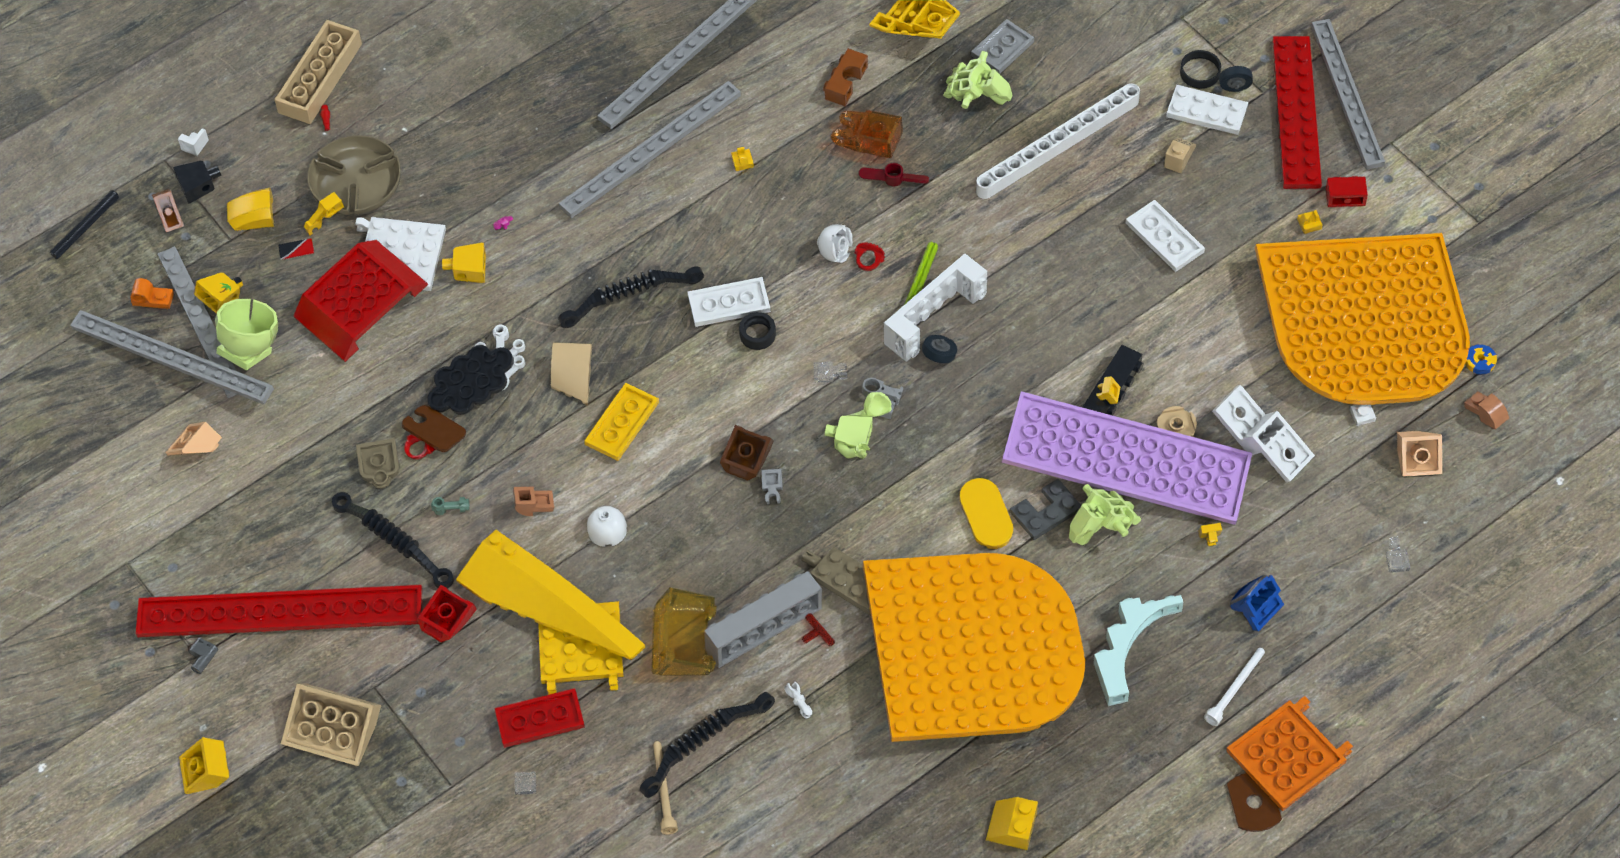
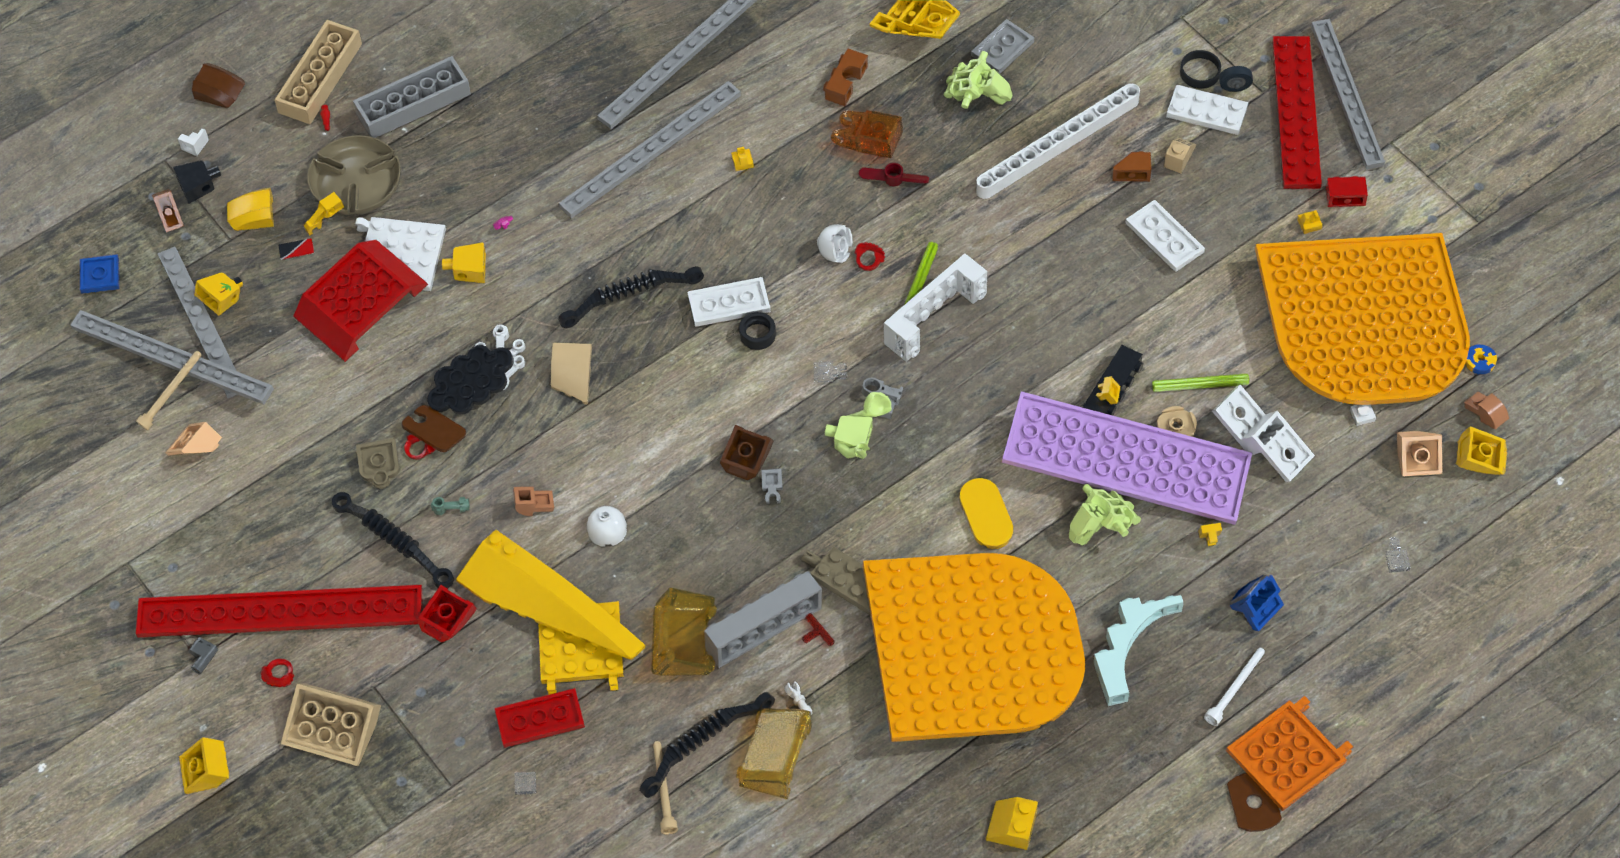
(84, 224): black axle -> none
(99, 273): none -> blue plate
(146, 295): orange plate -> none
(146, 419): none -> tan piece
(217, 86): none -> reddish brown slope
(245, 339): yellowish green plate -> none
(266, 673): none -> red piece
(412, 97): none -> light grey brick
(621, 421): yellow plate -> none
(774, 750): none -> clear yellow windscreen
(939, 349): black wheel -> none
(1038, 523): dark grey plate -> none
(1133, 167): none -> dark orange slope
(1200, 382): none -> lime axle
(1481, 452): none -> yellow slope

